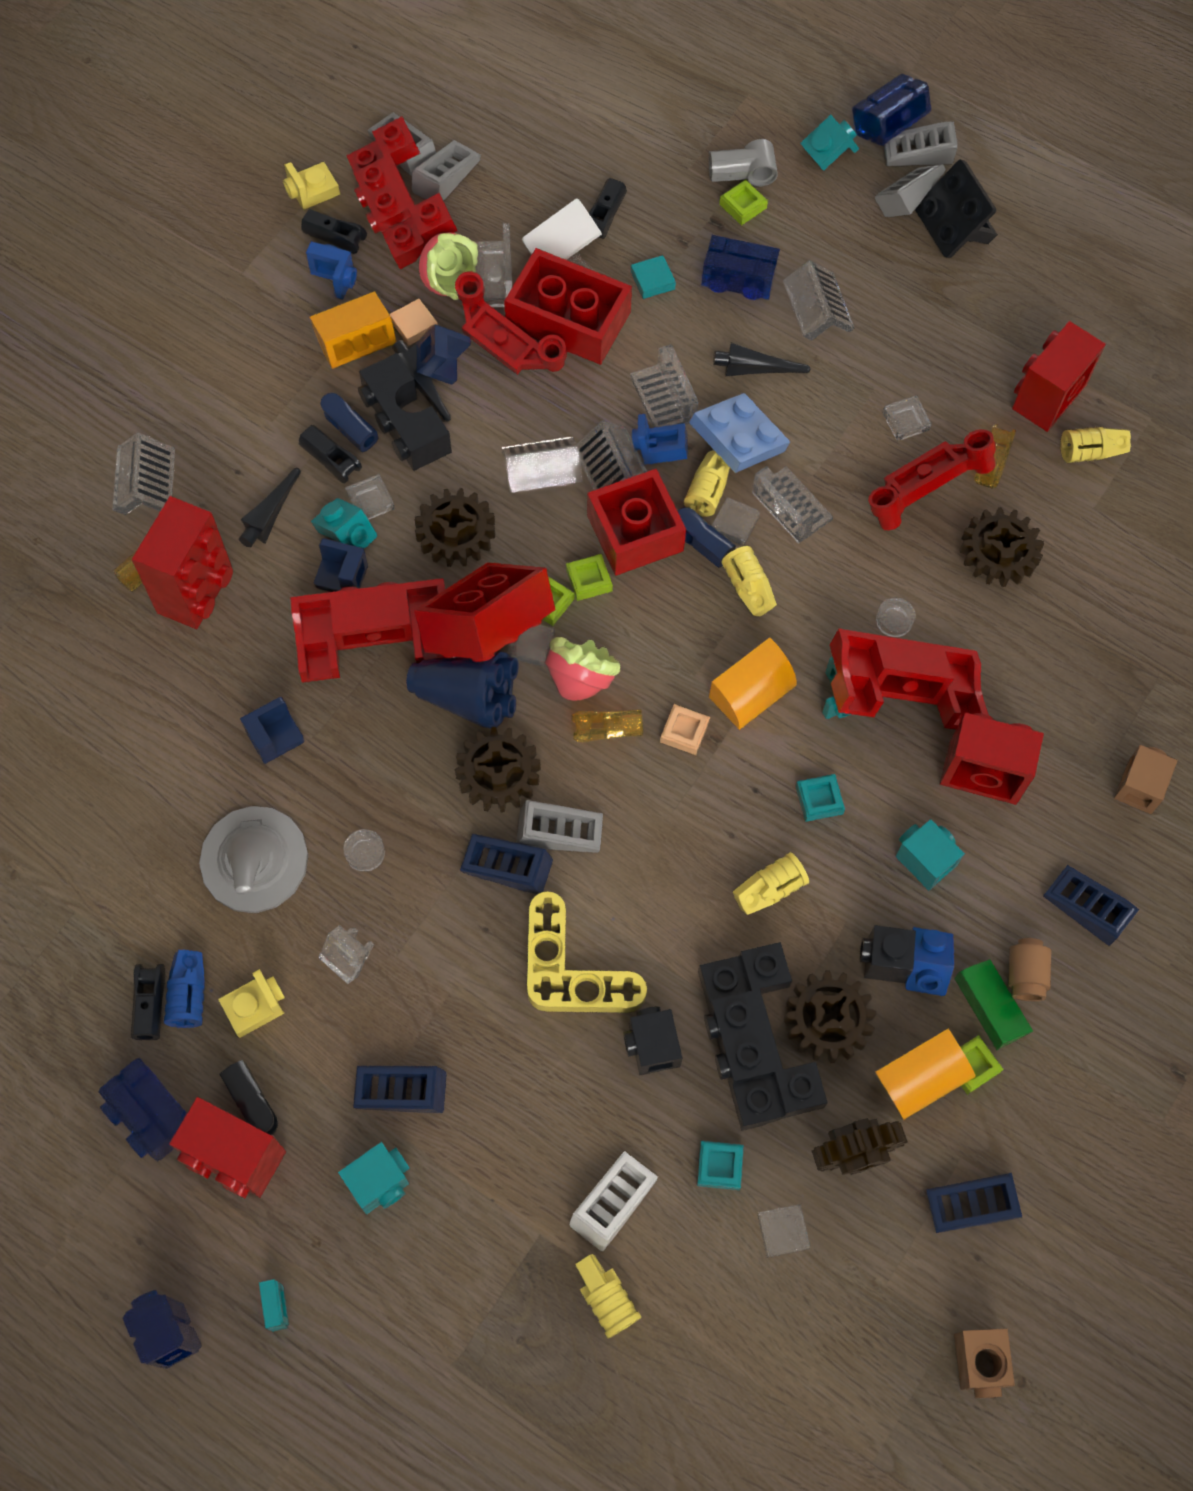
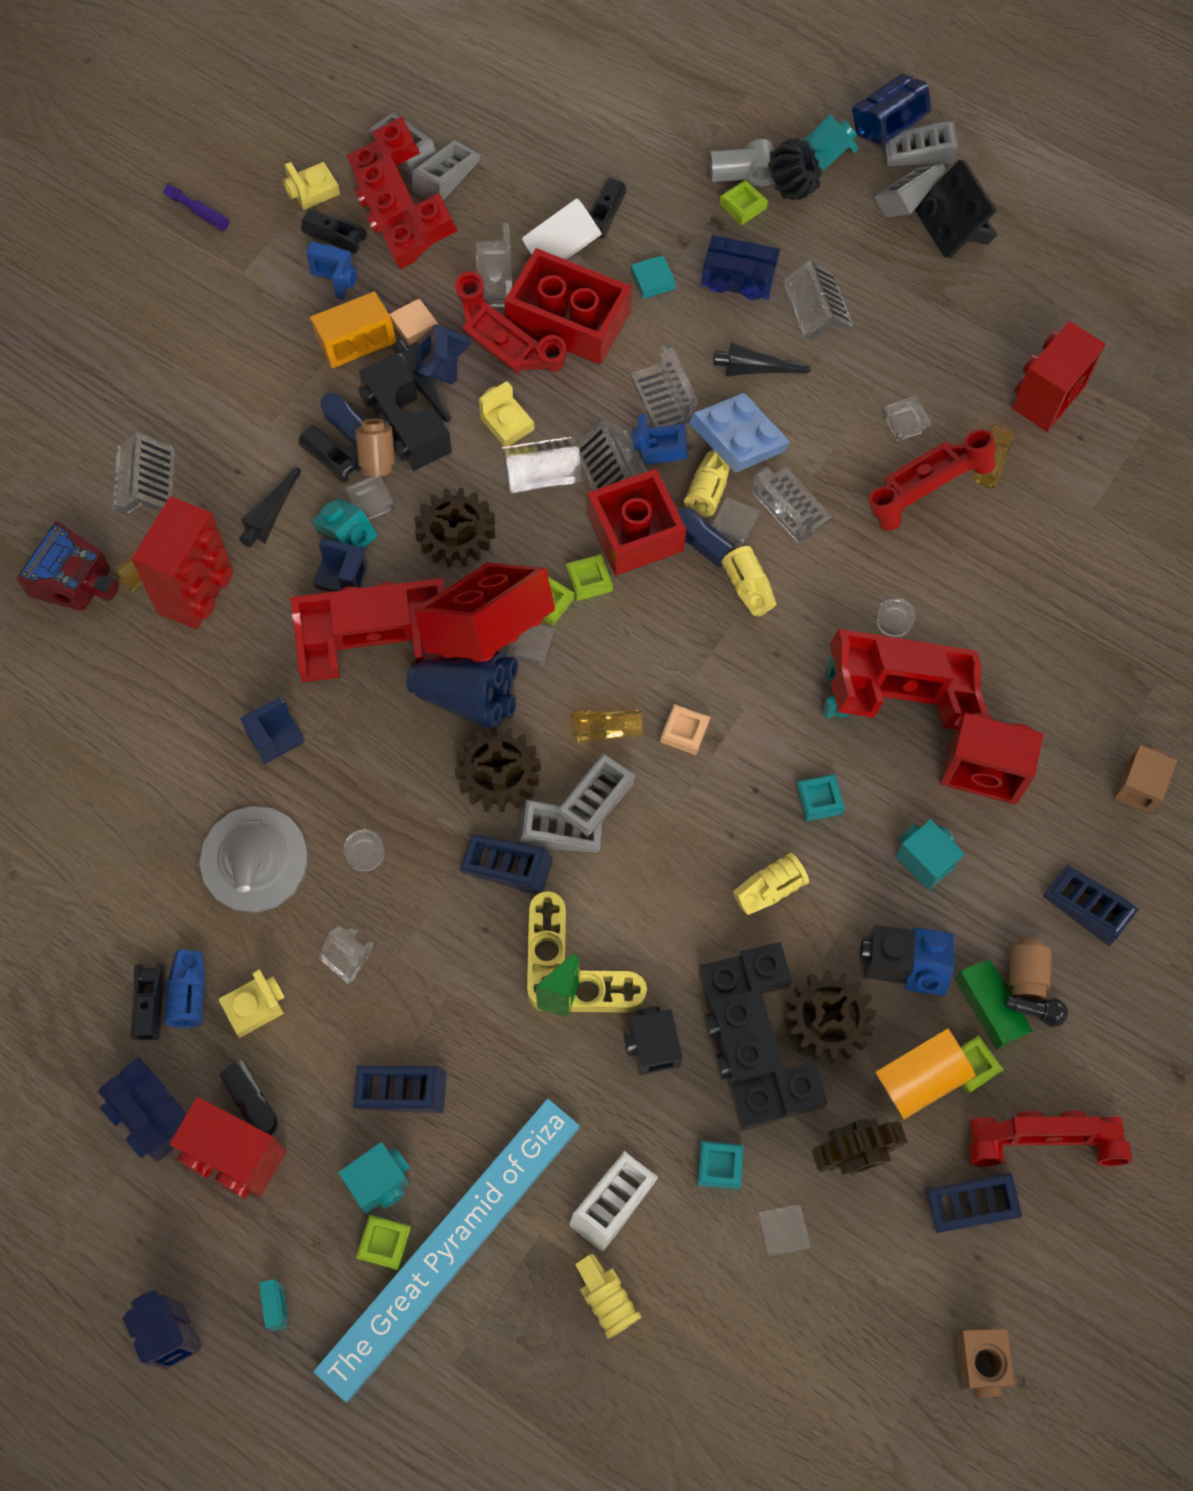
(67, 571): none -> torso
(198, 208): none -> dark purple piece
(375, 447): none -> medium nougat brick
(384, 1242): none -> lime tile
(444, 260): yellowish green hair -> none
(446, 1251): none -> medium azure tile
(504, 415): none -> light yellow bracket
(559, 988): none -> green slope
(580, 669): hair -> none
(611, 771): none -> light grey slope
(753, 683): light orange brick -> none
(794, 169): none -> black gear
(1003, 545): dark brown gear -> none
(1035, 1130): none -> red plate
(1050, 1011): none -> black piece
(1094, 443): light yellow hinge -> none

